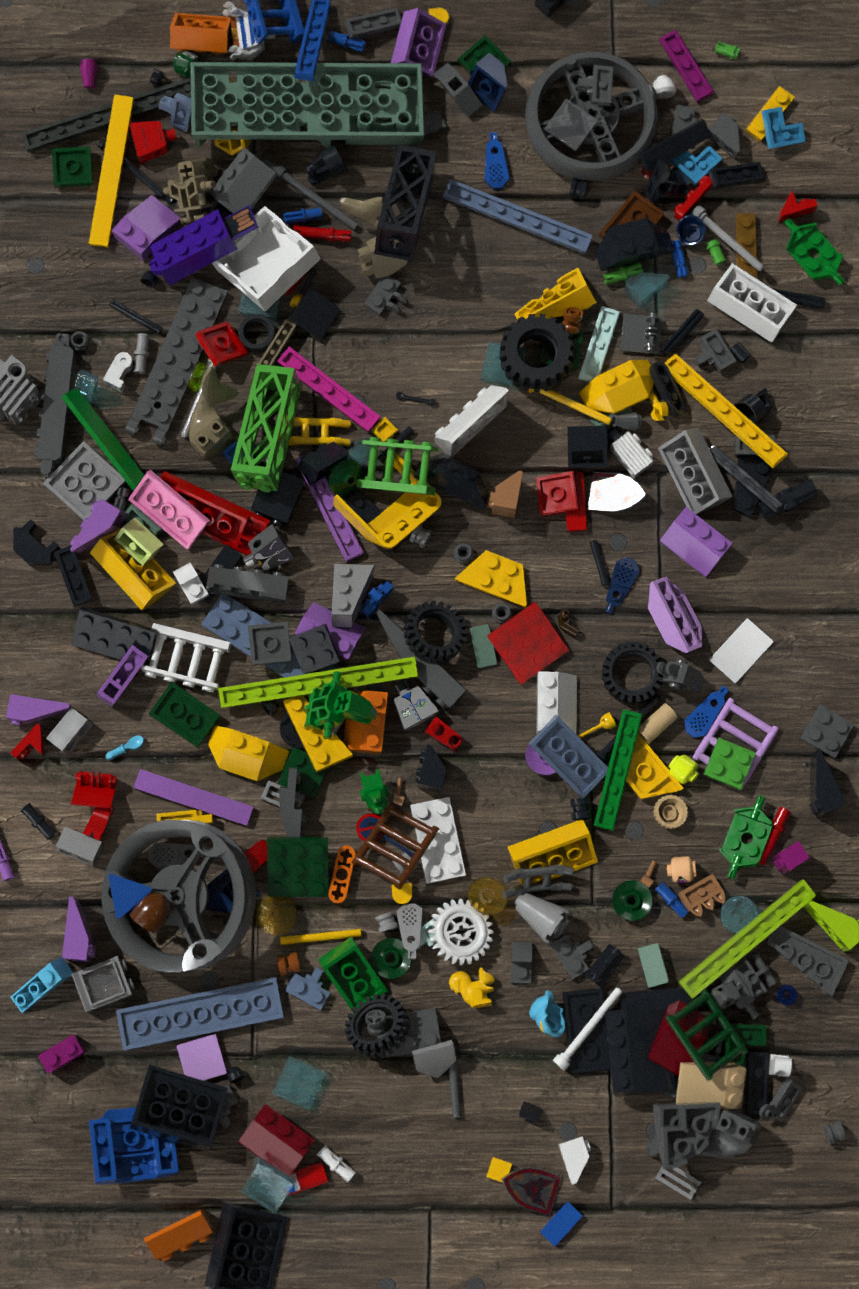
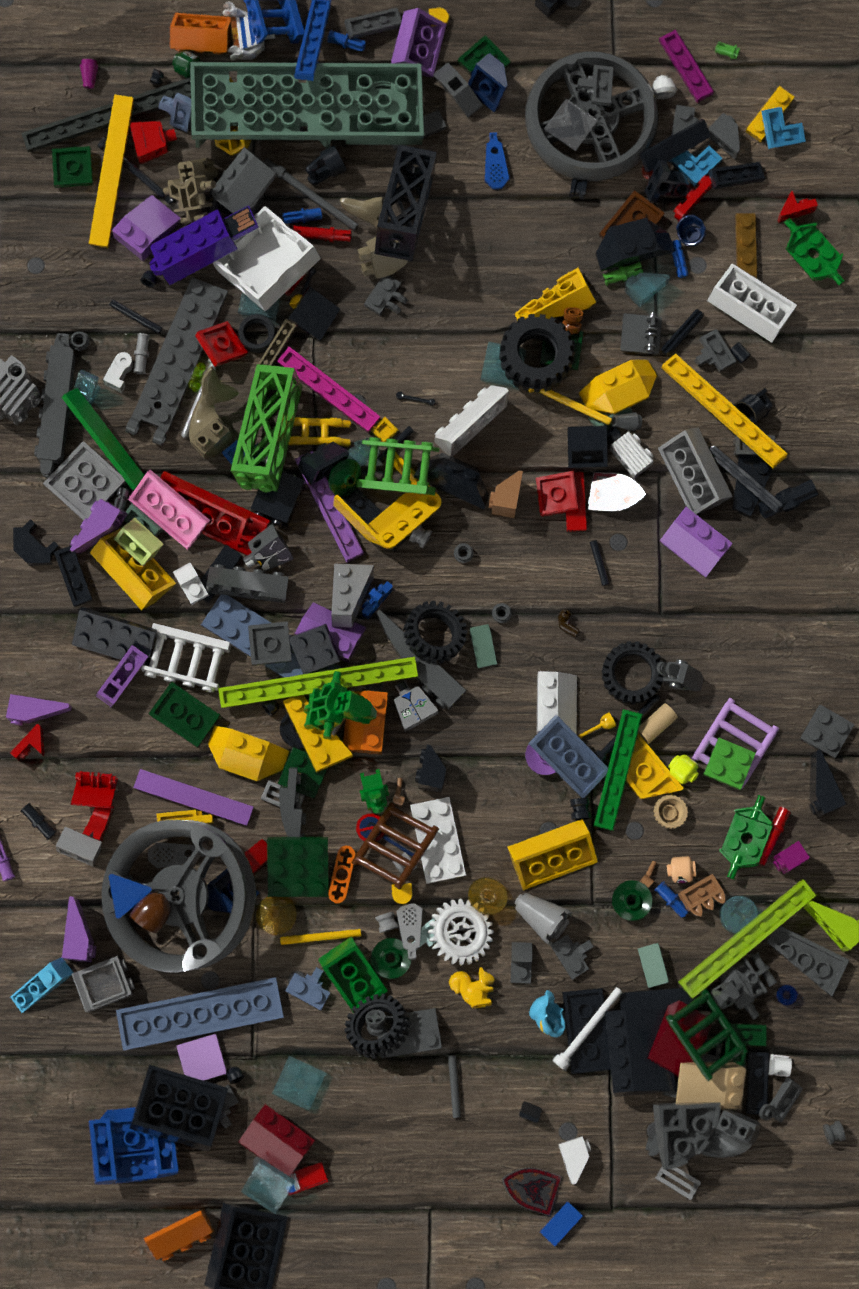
(62, 1054): magenta brick -> none
(69, 731): light grey hinge -> none
(133, 744): medium azure piece -> none
(293, 962): dark orange wheel -> none
(336, 1163): white pin -> none
(434, 1059): light grey slope -> none
(443, 734): red leg -> none
(496, 577): yellow wing -> none
(498, 1169): yellow tile -> none
(517, 216): sand blue plate -> none
(527, 643): red plate -> none
(546, 885): dark grey piece -> none
(599, 344): light aqua tile -> none
(605, 965): black hinge -> none
(619, 586): dark blue piece -> none
(659, 408): yellow bar -> none
(667, 388): black plate -> none
(674, 616): lavender wedge -> none
(700, 212): light grey piece -> none
(708, 711): blue piece -> none
(716, 252): bright green pin -> none
(741, 650): white sticker -> none
(803, 299): black axle -> none

